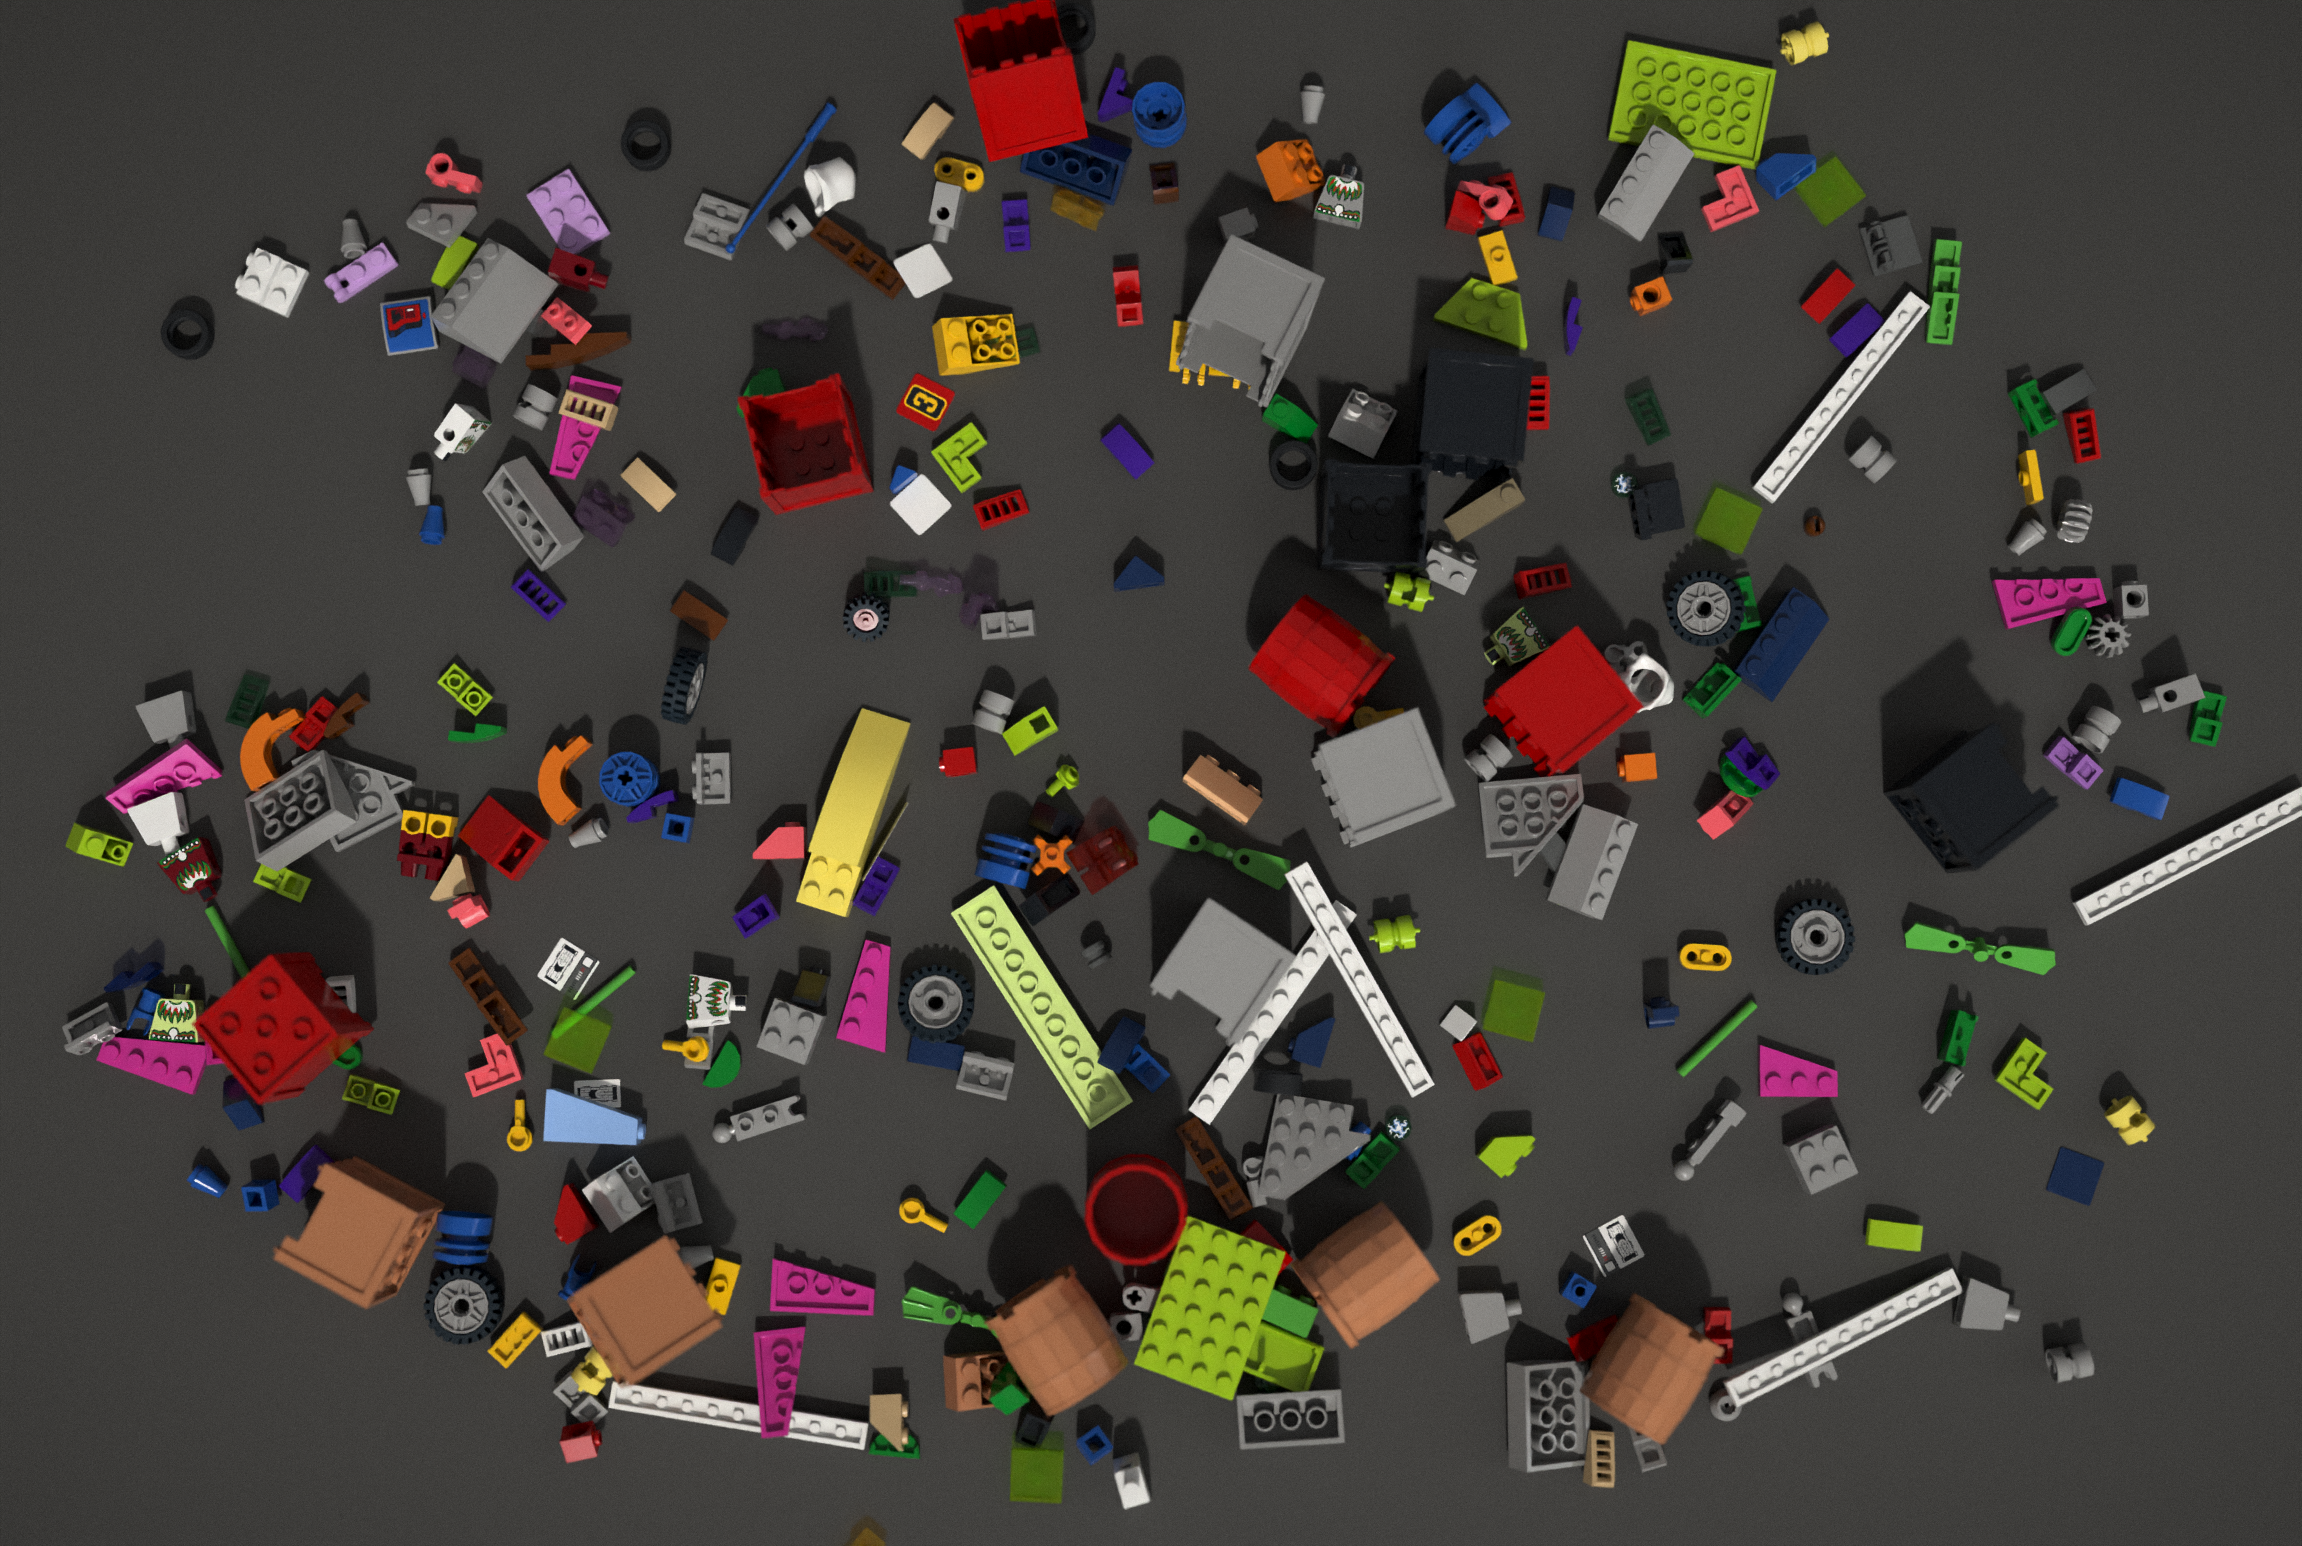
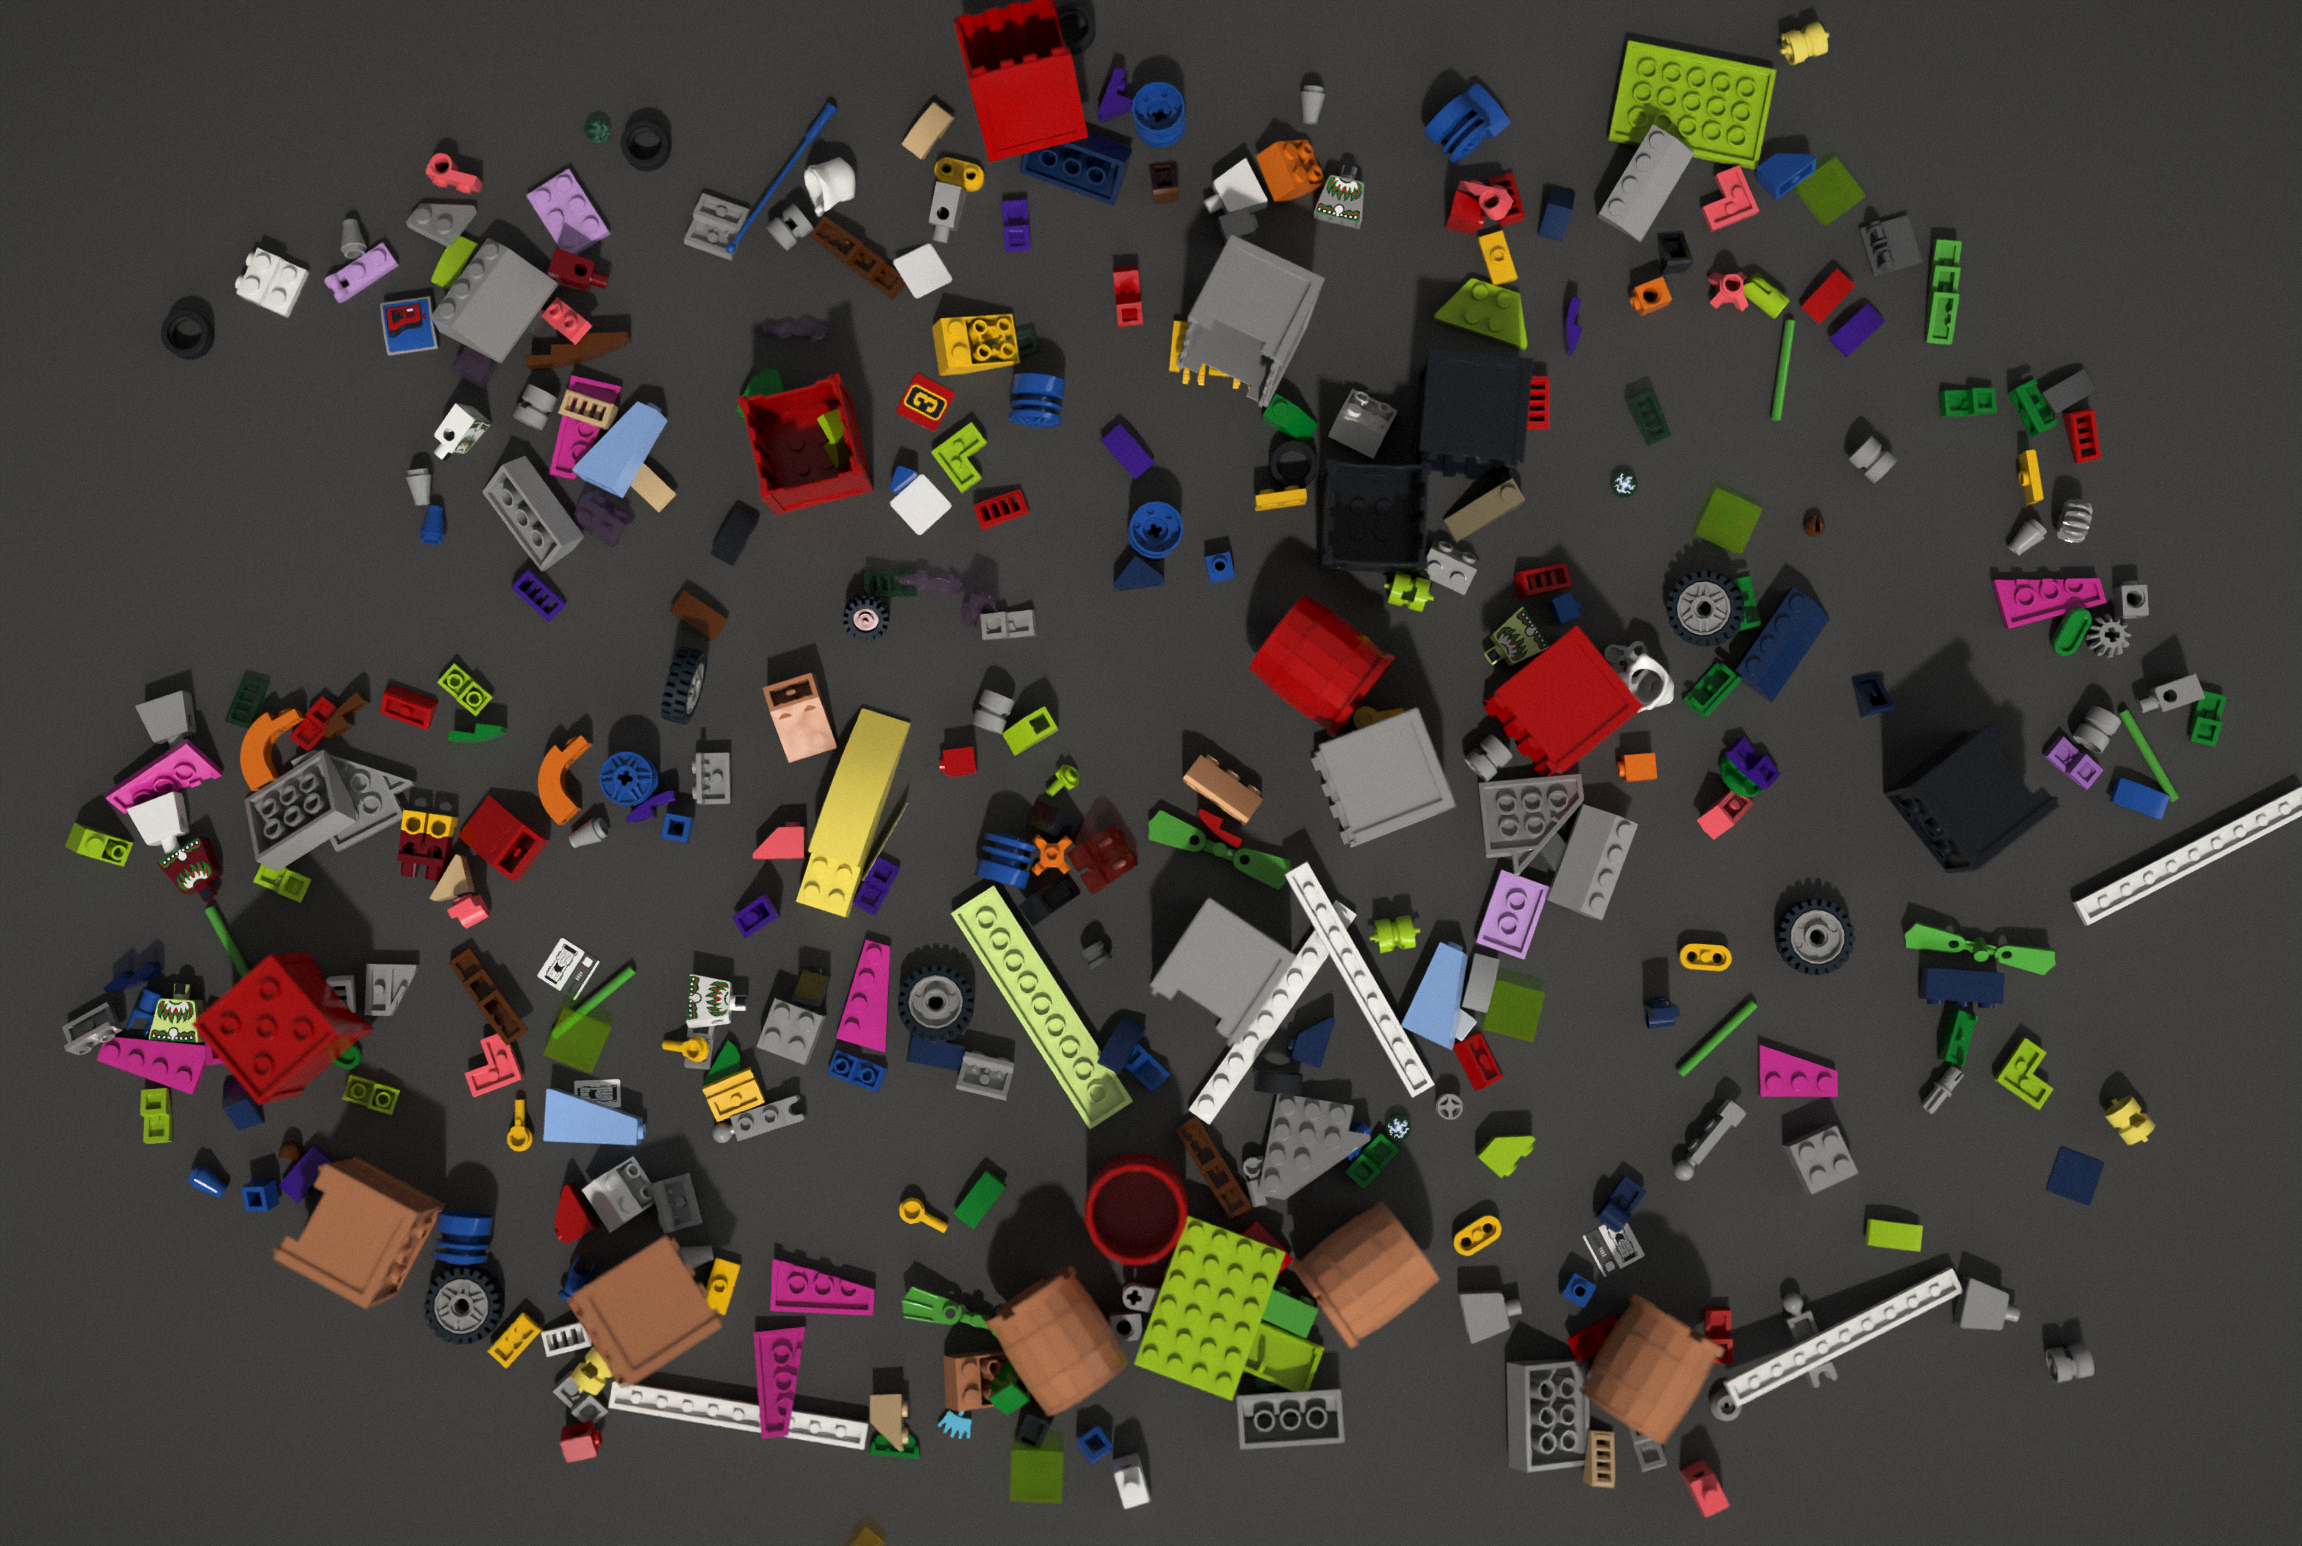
(157, 1115): none -> lime slope
(290, 1150): none -> reddish brown hinge
(386, 987): none -> light grey wing
(408, 707): none -> red slope
(597, 129): none -> clear green tile
(622, 450): none -> light blue slope
(733, 1094): none -> yellow plate
(800, 717): none -> slope
(837, 446): none -> lime slope
(857, 1071): none -> blue slope
(956, 1421): none -> medium azure piece
(1037, 395): none -> blue wheel
(1066, 205): clear yellow hinge -> none
(1162, 518): none -> blue wheel
(1213, 824): none -> red slope
(1219, 576): none -> blue plate
(1236, 191): none -> white torso
(1290, 497): none -> yellow plate
(1438, 998): none -> light blue slope
(1453, 1106): none -> light grey wheel
(1480, 983): none -> light grey slope
(1512, 914): none -> lavender plate
(1565, 608): none -> blue plate
(1619, 1205): none -> dark blue plate
(1655, 508): black bracket -> none
(1704, 1489): none -> coral torso
(1729, 289): none -> coral rock
(1765, 295): none -> lime arm
(1783, 370): none -> bright green bar
(1841, 397): white plate -> none
(1871, 696): none -> dark blue slope
(1961, 987): none -> dark blue brick
(1968, 402): none -> green slope
(2149, 756): none -> bright green bar

